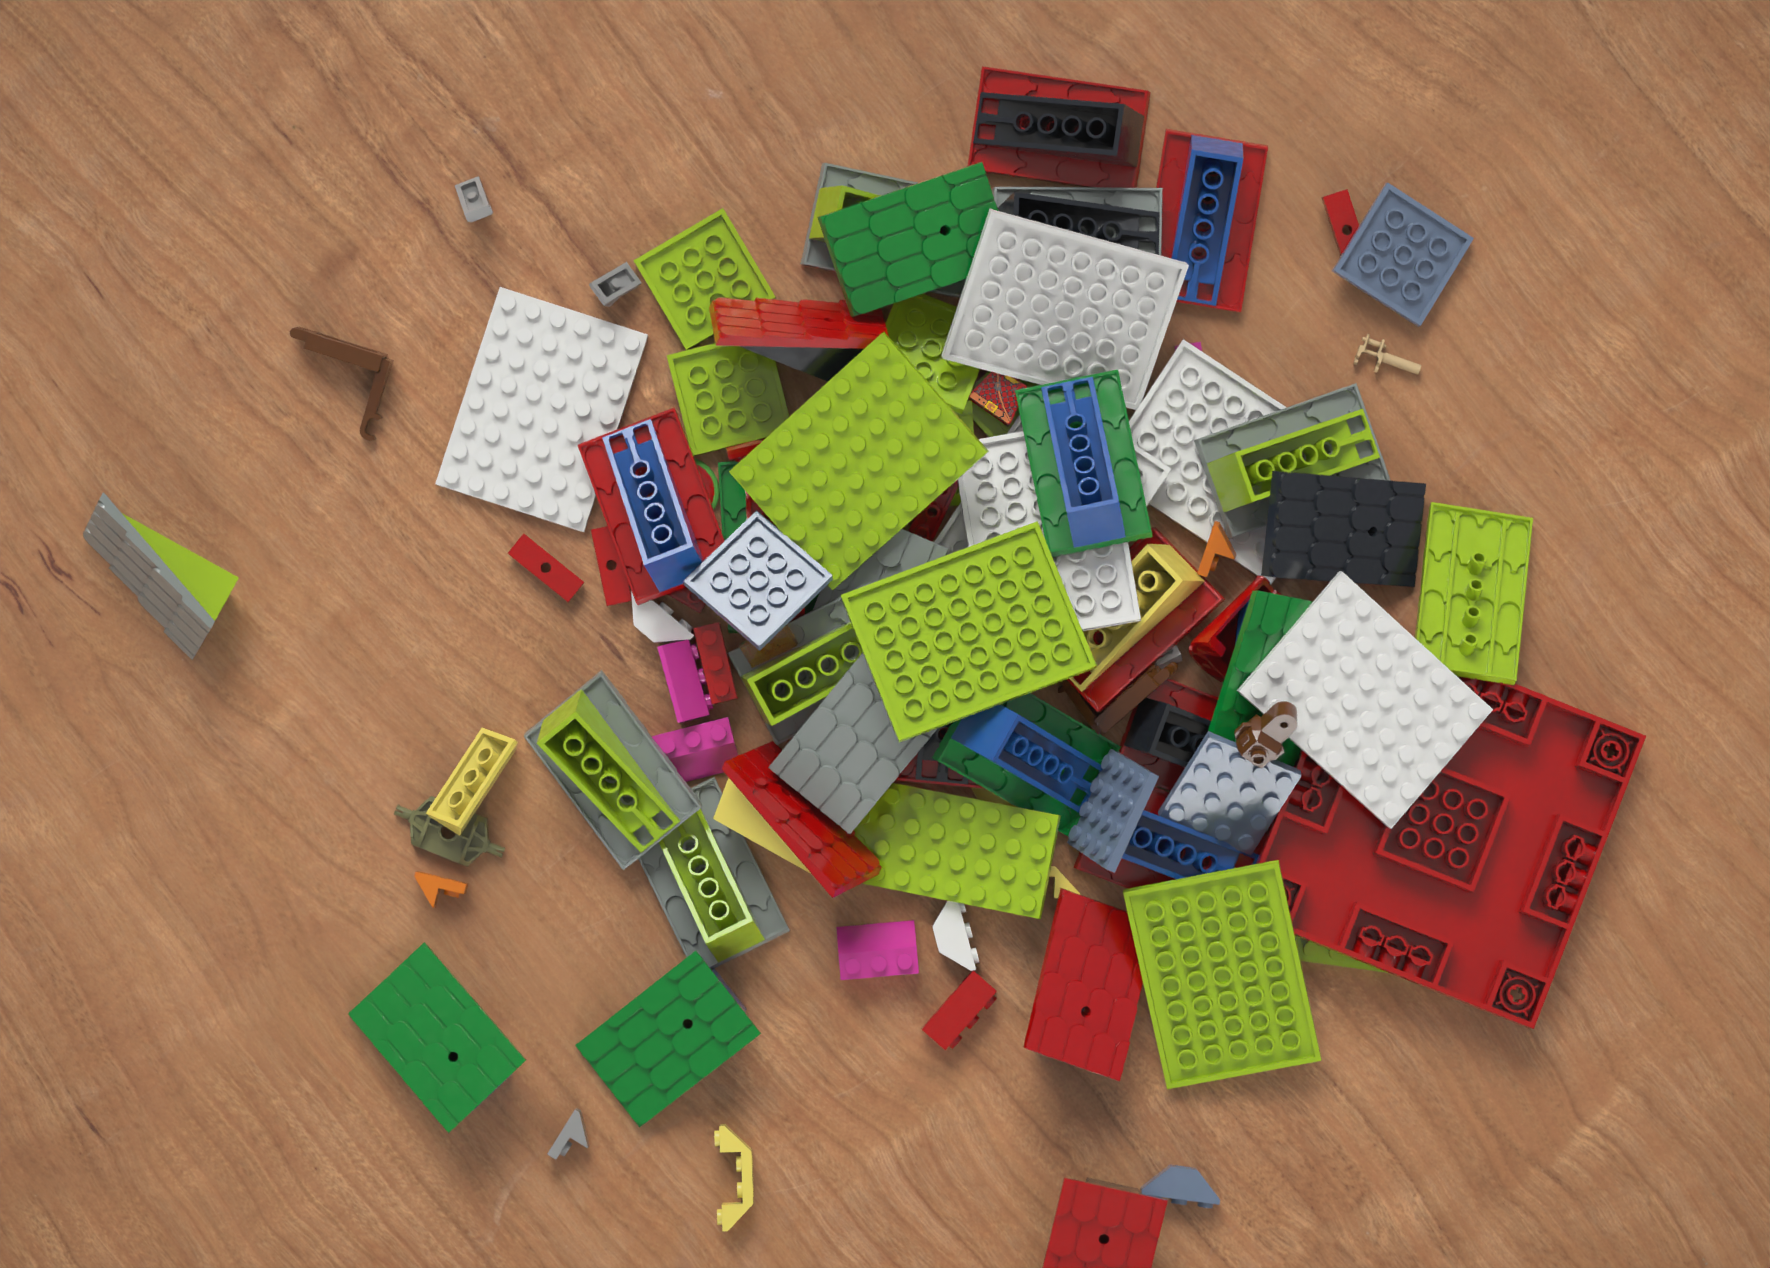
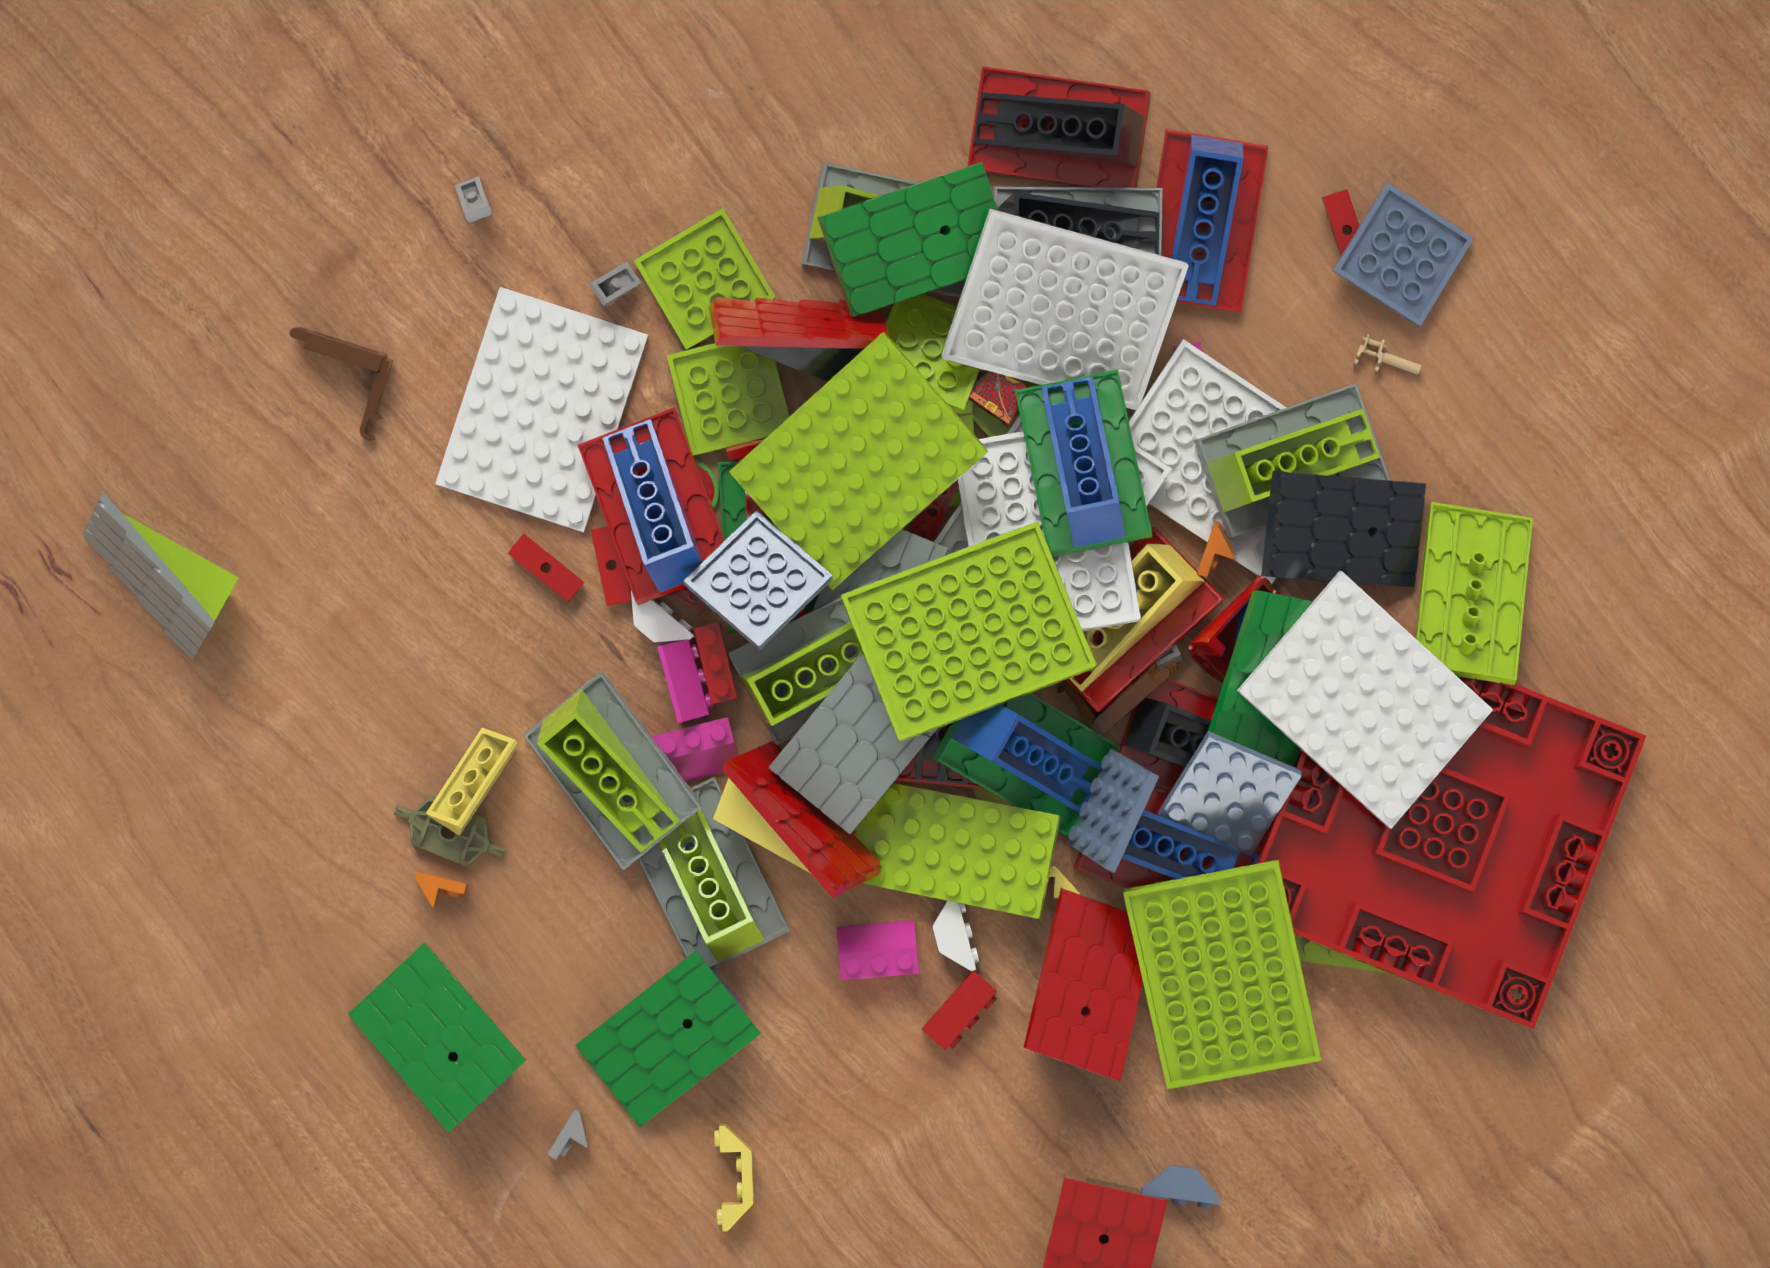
(780, 643): clear orange plate -> none
(1263, 737): reddish brown piece -> none

